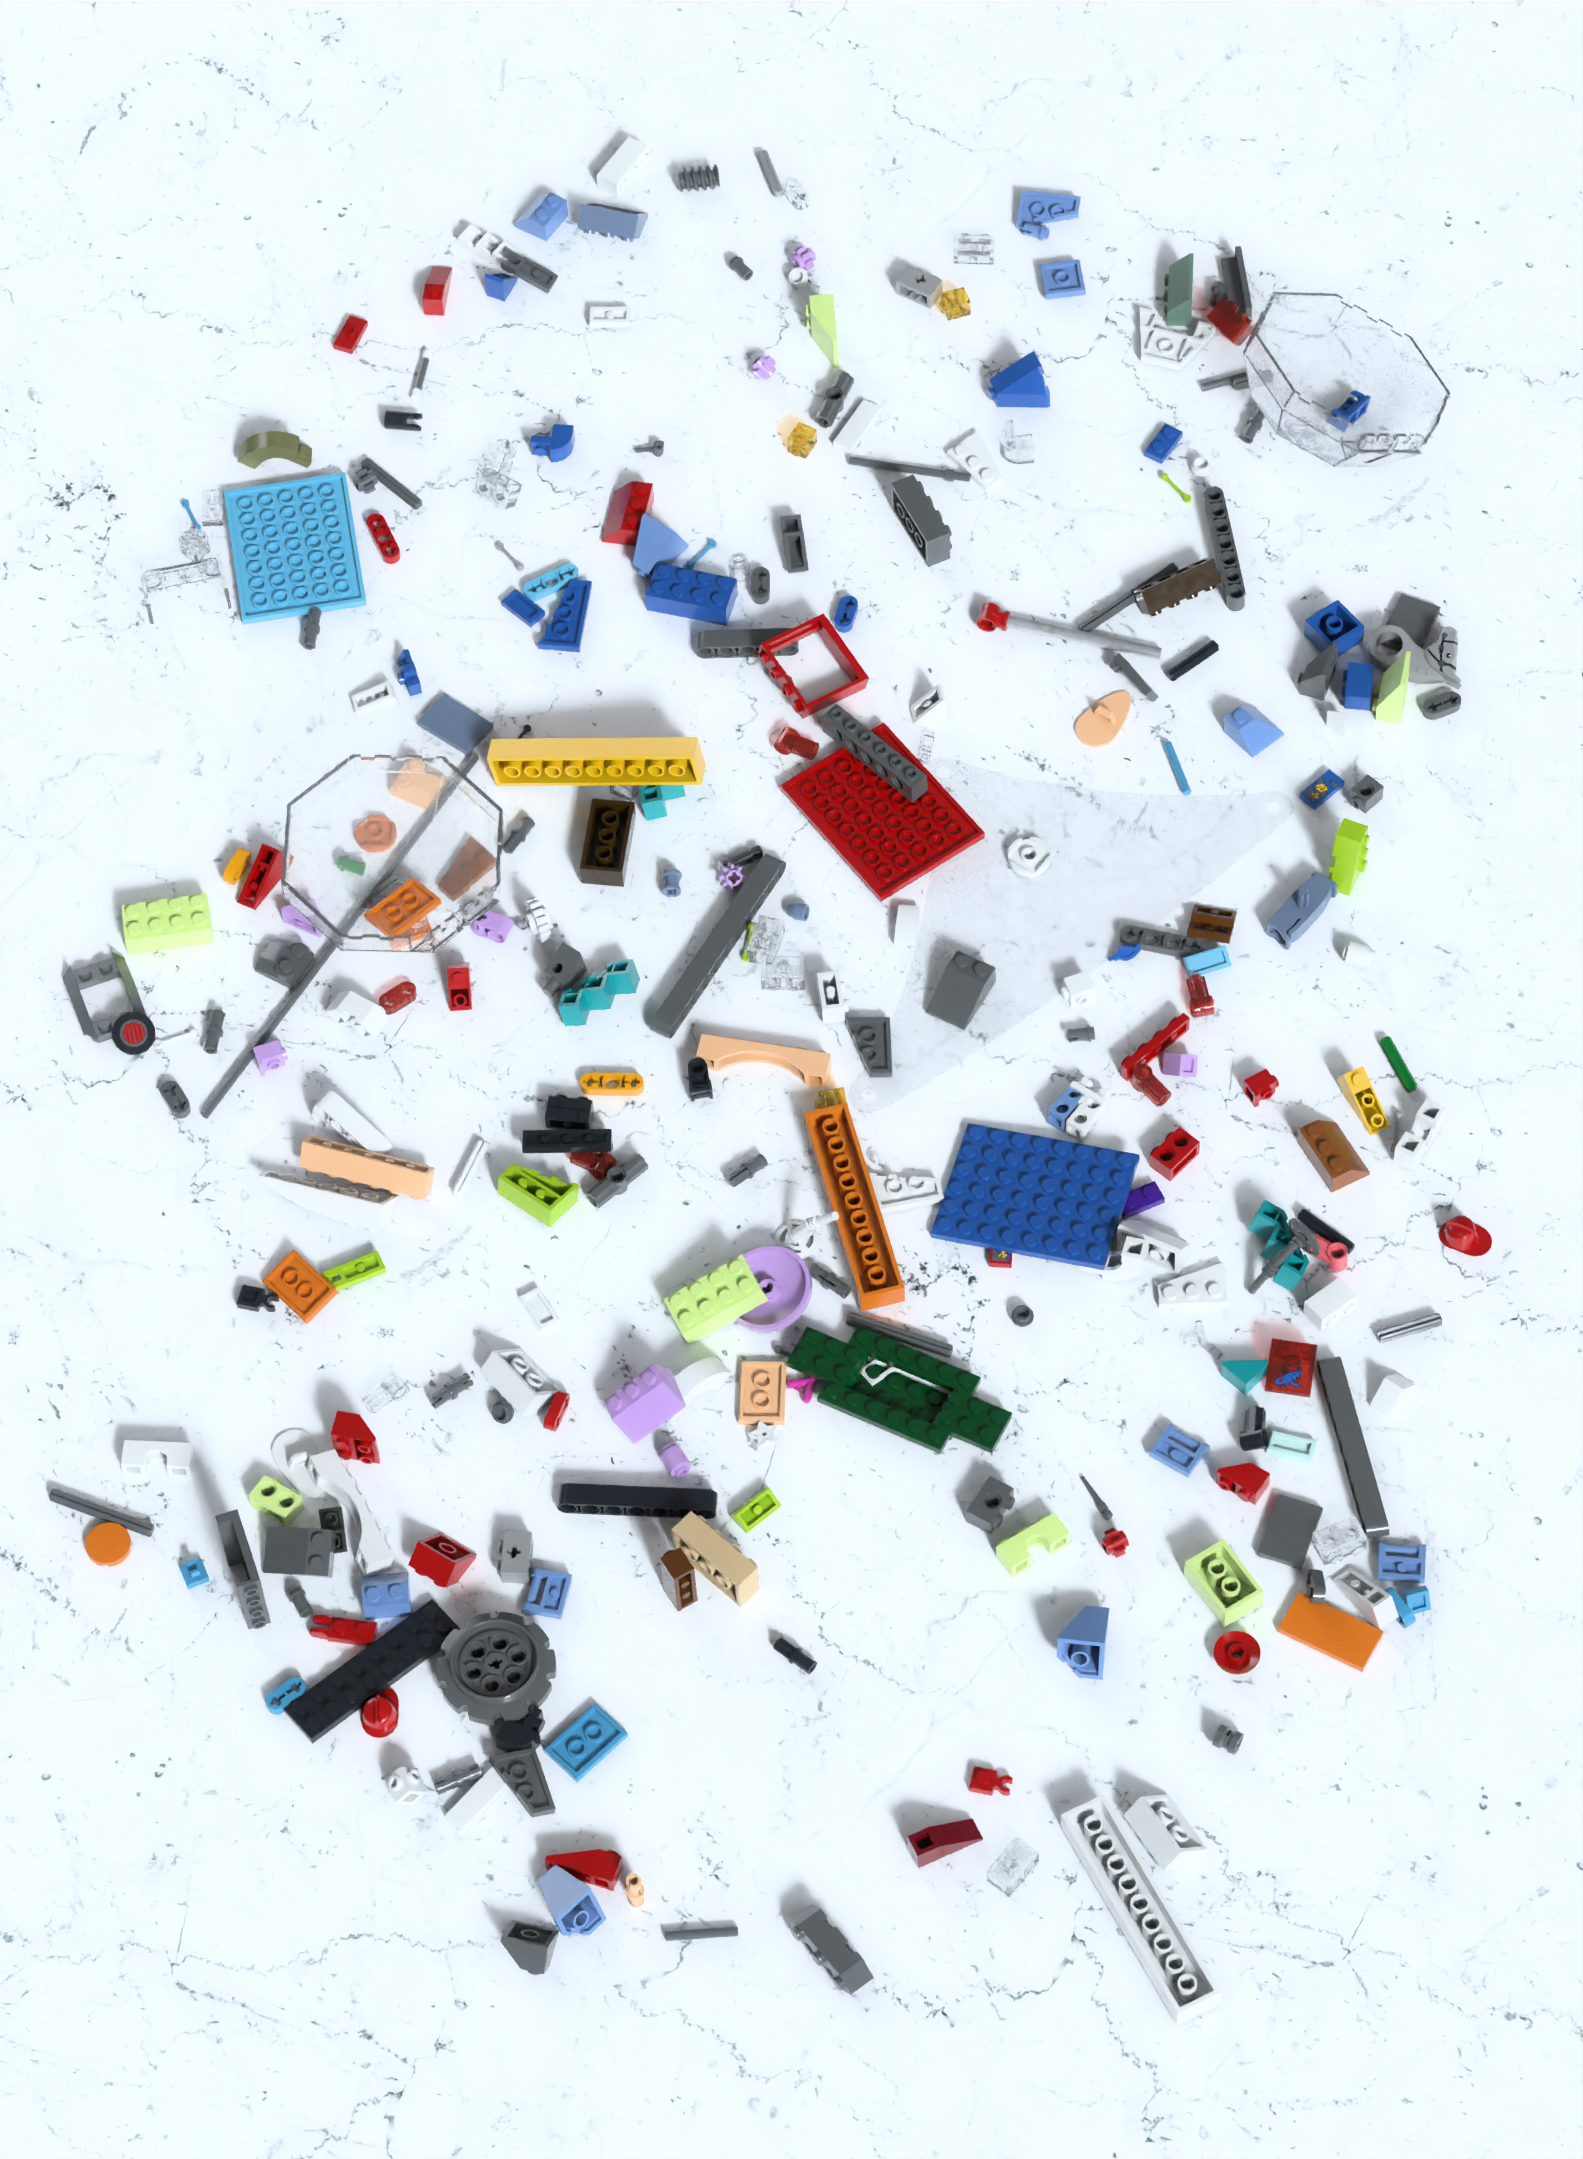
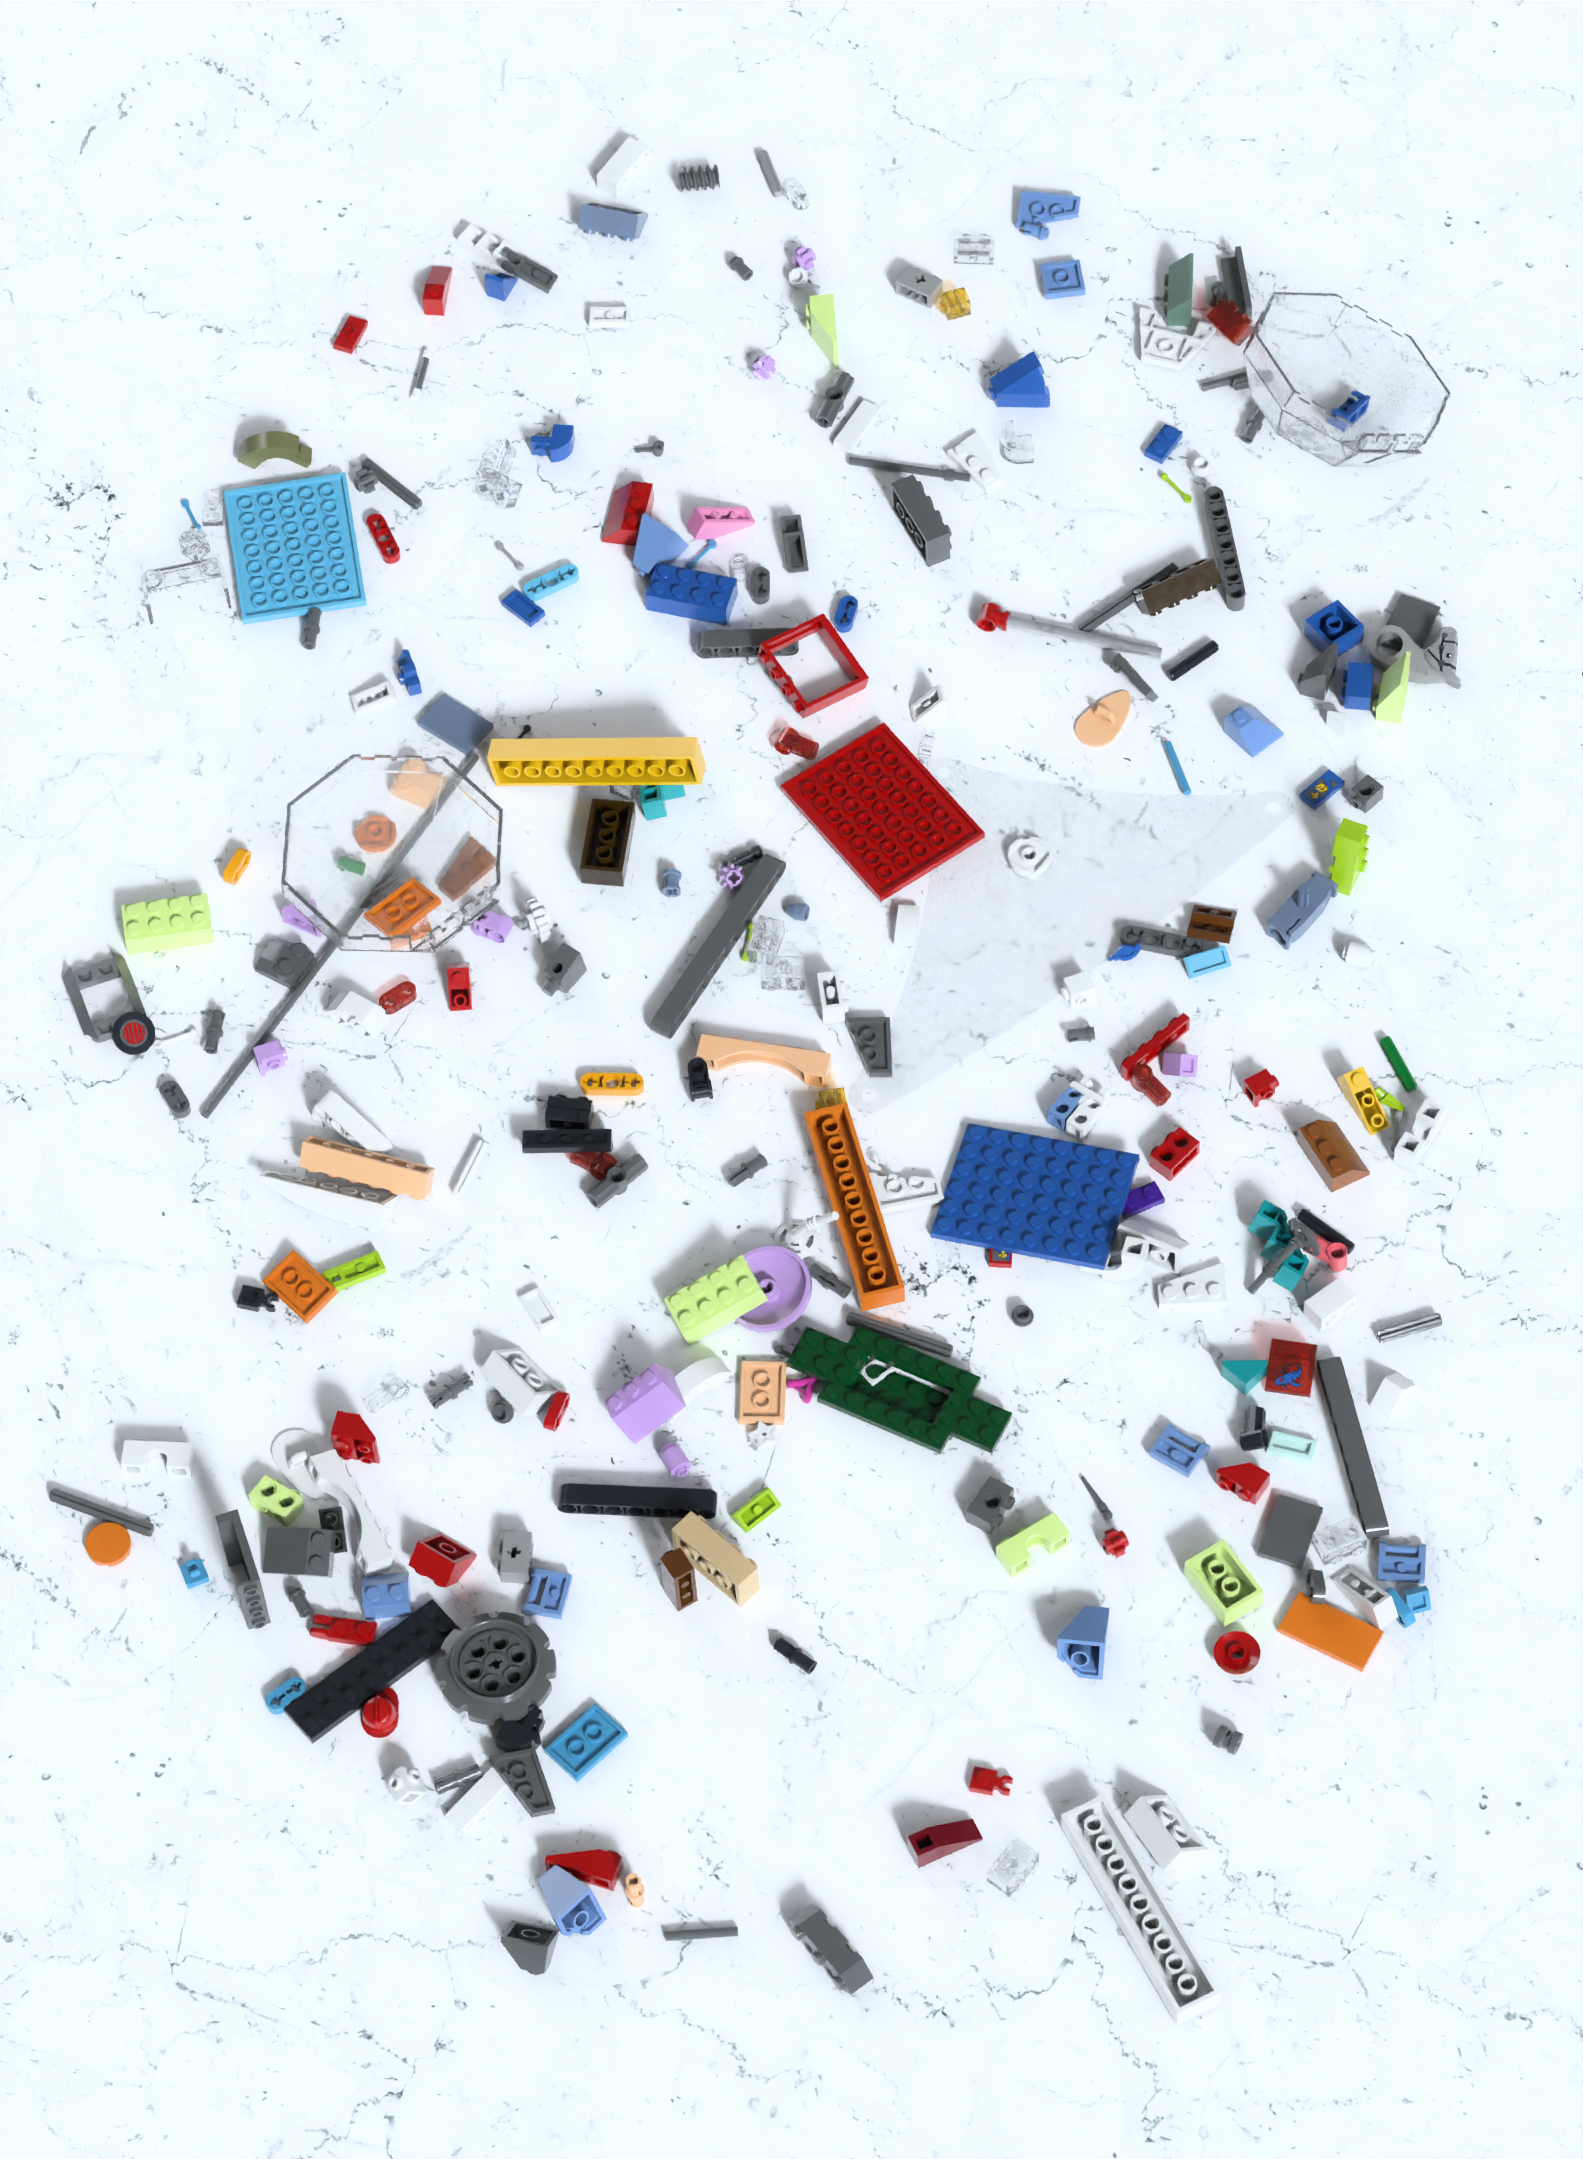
(262, 877): red slope -> none
(398, 420): black hinge -> none
(518, 835): dark grey axle -> none
(537, 1195): lime wedge -> none
(543, 216): medium blue slope -> none
(569, 619): blue wing -> none
(598, 991): teal brick -> none
(713, 522): none -> bright pink slope
(802, 440): clear yellow brick -> none
(874, 753): dark grey brick -> none
(961, 990): dark grey slope -> none
(1200, 1002): clear red piece -> none
(1387, 1099): none -> lime bar
(1441, 705): dark grey beam -> none
(1465, 1236): red piece -> none

